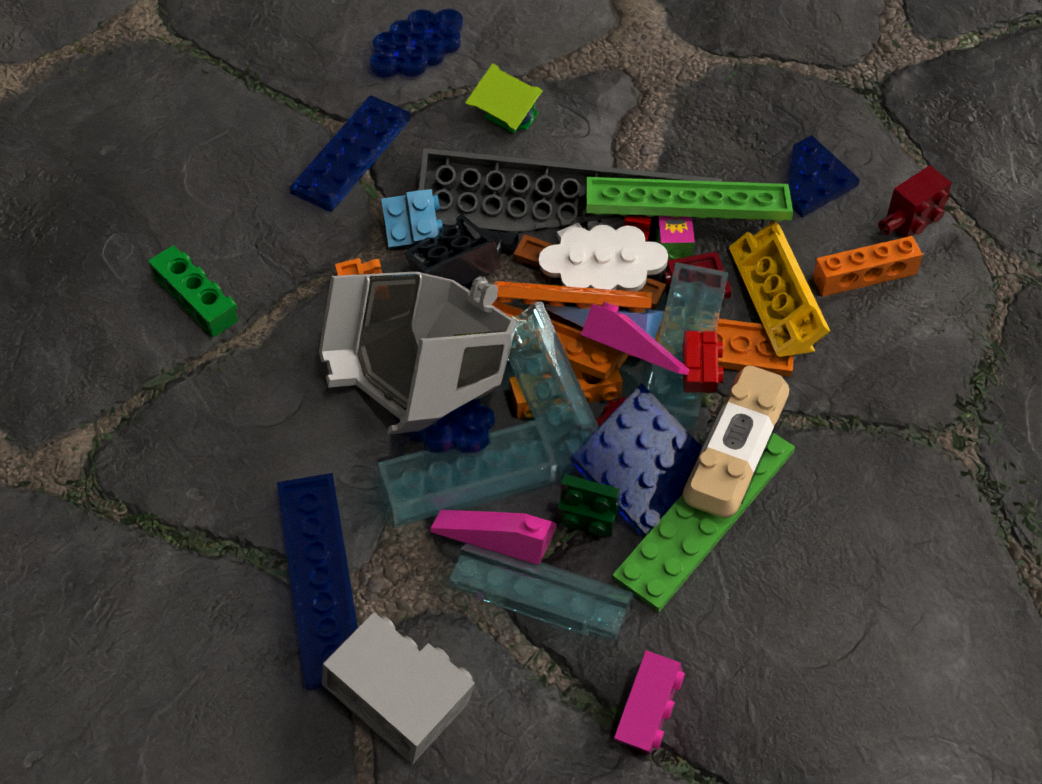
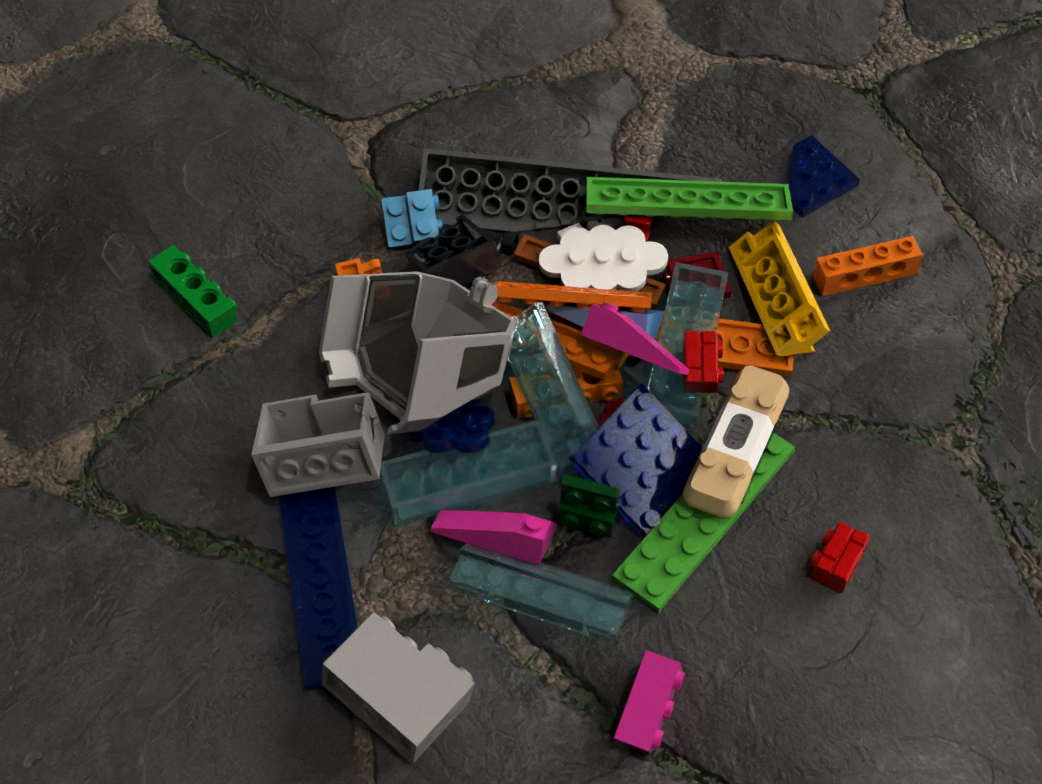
(318, 443): none -> light grey piece
(350, 153): clear blue plate -> none
(416, 43): clear blue plate -> none
(505, 100): lime piece -> none
(676, 236): piece -> none
(839, 557): none -> red brick
(917, 203): dark red brick -> none

